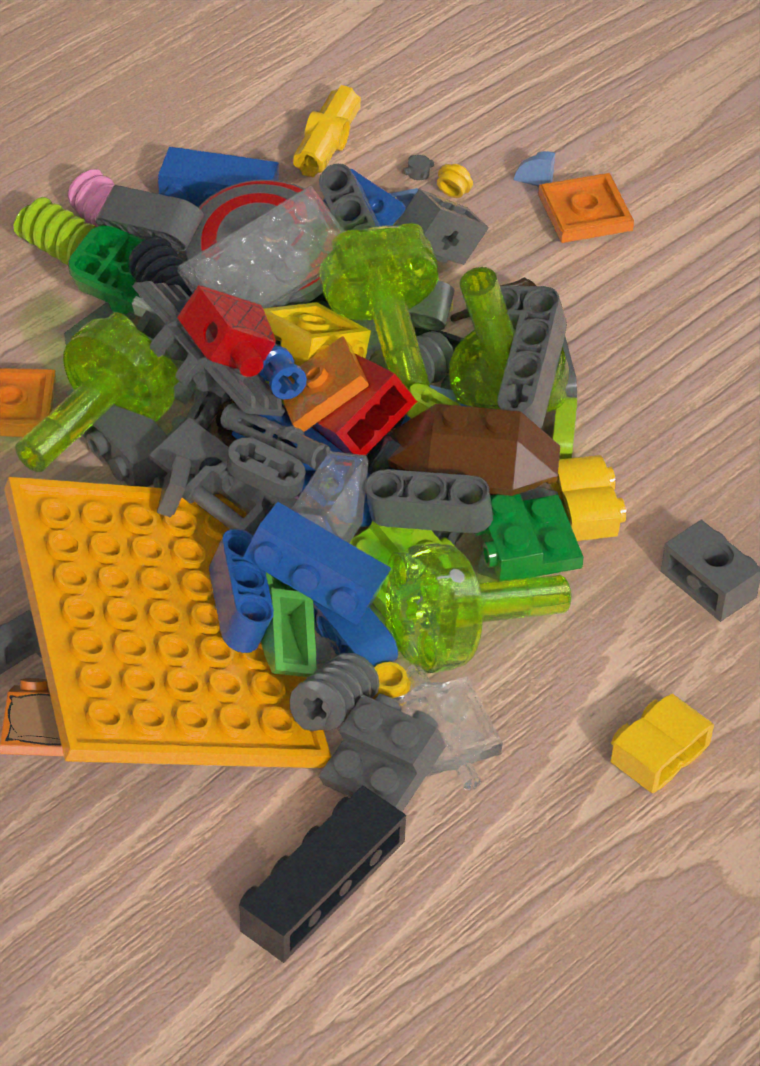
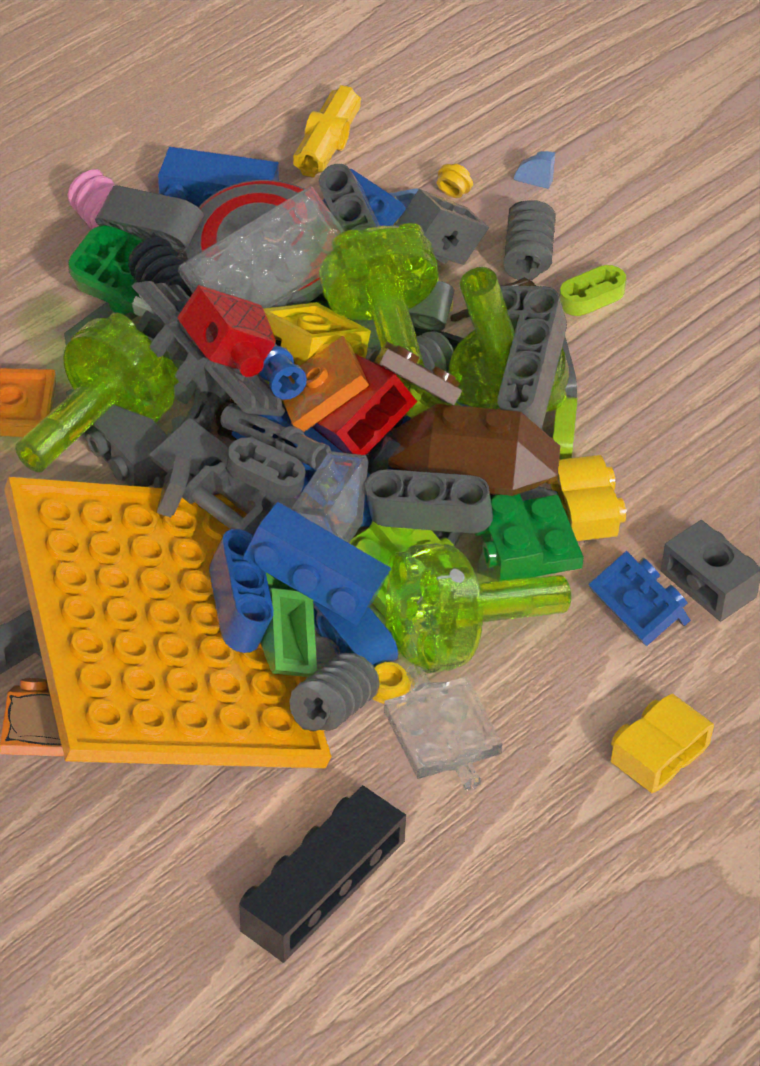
(51, 228): lime piece -> none
(384, 751): dark grey plate -> none
(405, 365): none -> plate
(418, 167): dark grey piece -> none
(529, 239): none -> dark grey piece
(585, 207): orange plate -> none
(592, 290): none -> lime beam
(638, 598): none -> blue bracket

